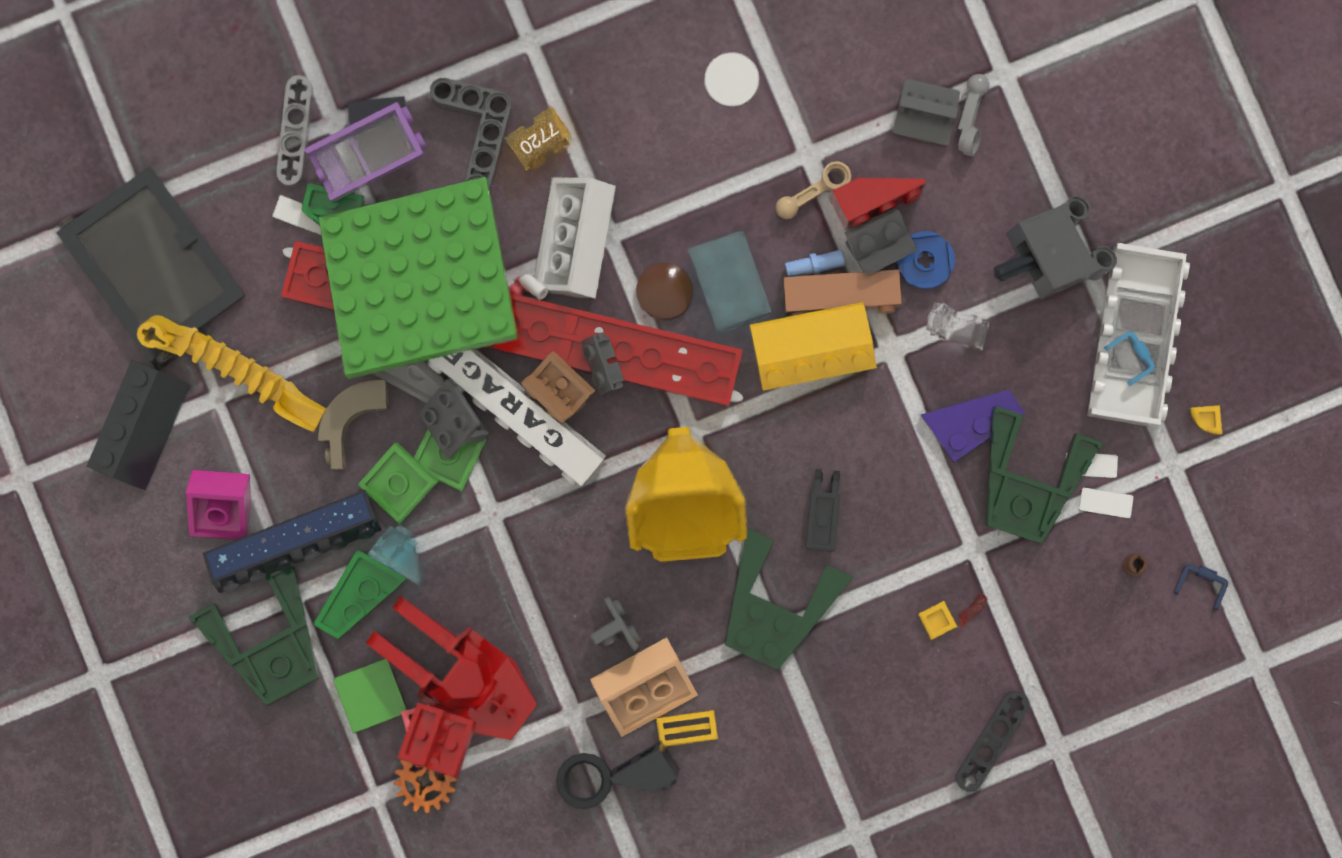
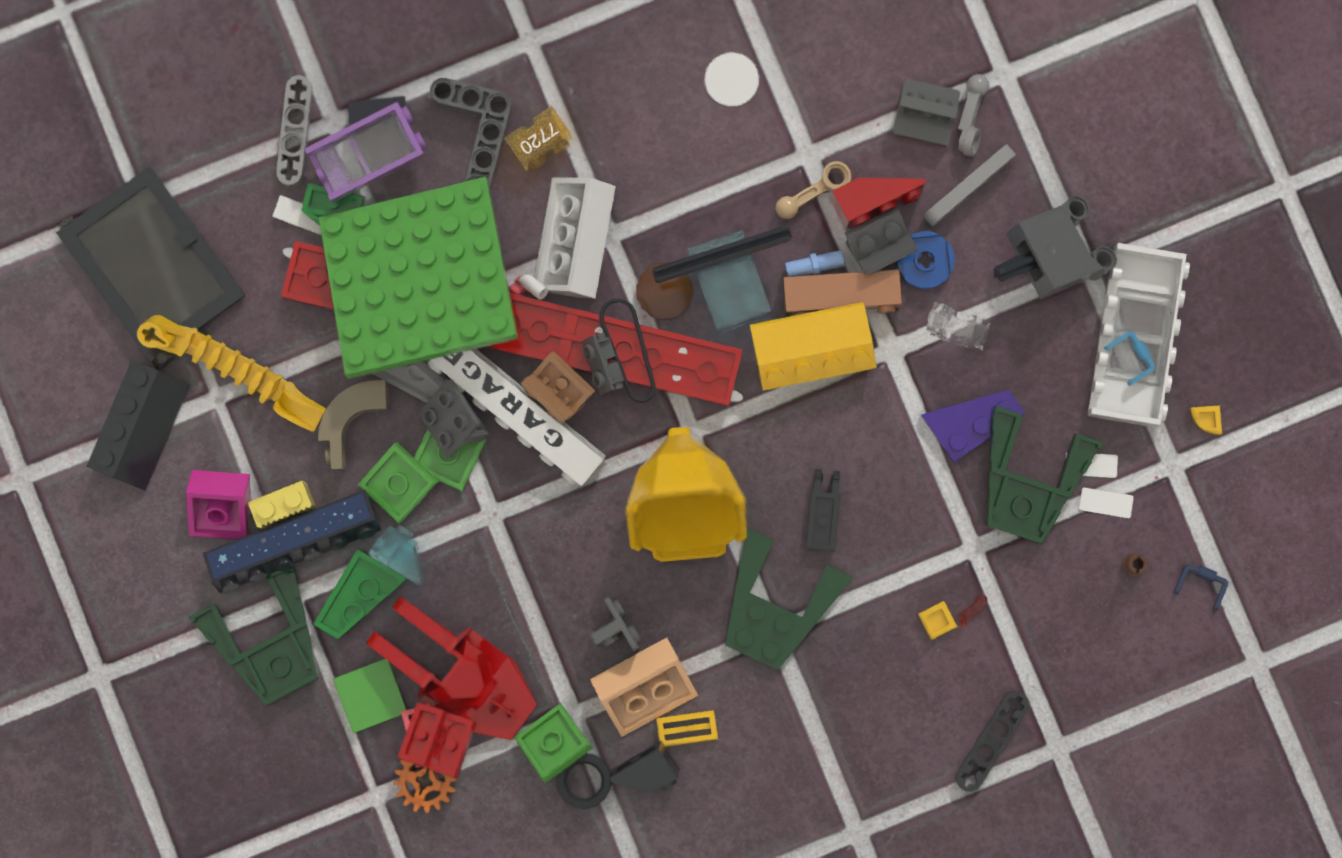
(281, 504): none -> light yellow brick
(553, 743): none -> bright green tile
(601, 316): none -> black piece
(722, 254): none -> black axle
(969, 185): none -> light grey beam

